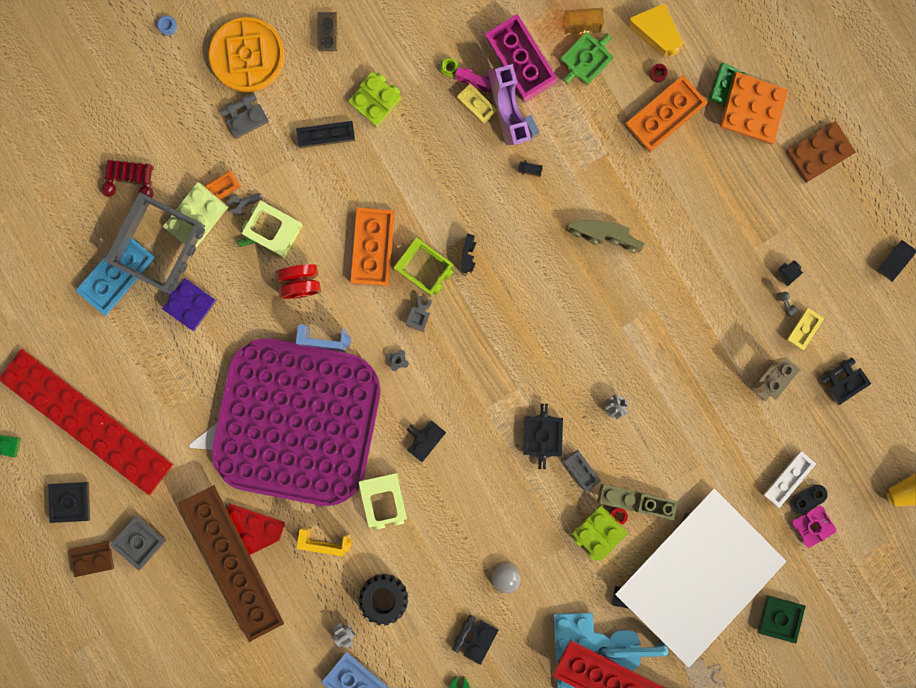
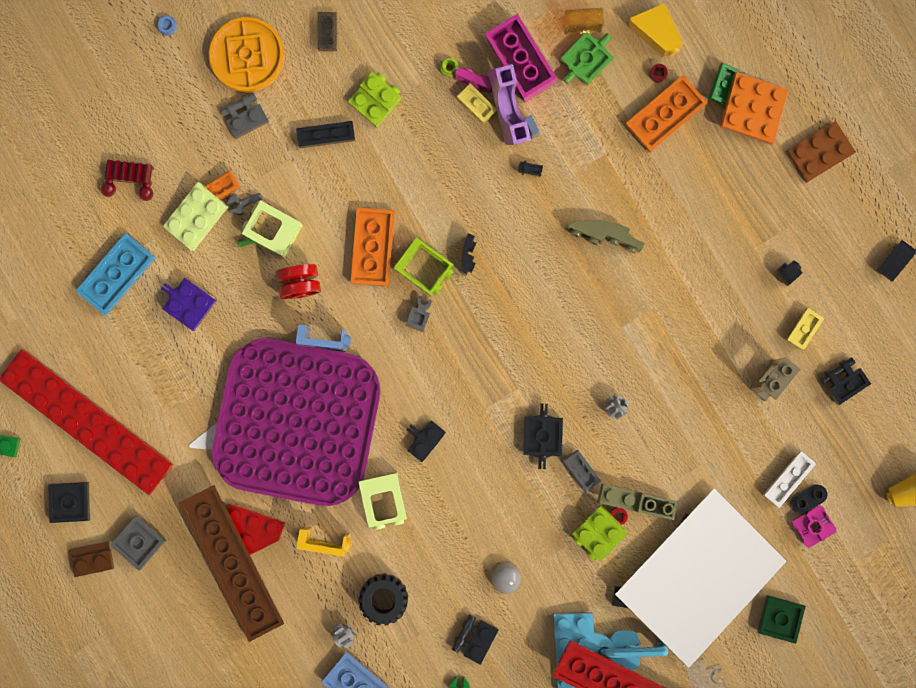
(128, 229): dark grey window -> none
(396, 365): dark grey plate -> none
(785, 296): dark grey piece -> none

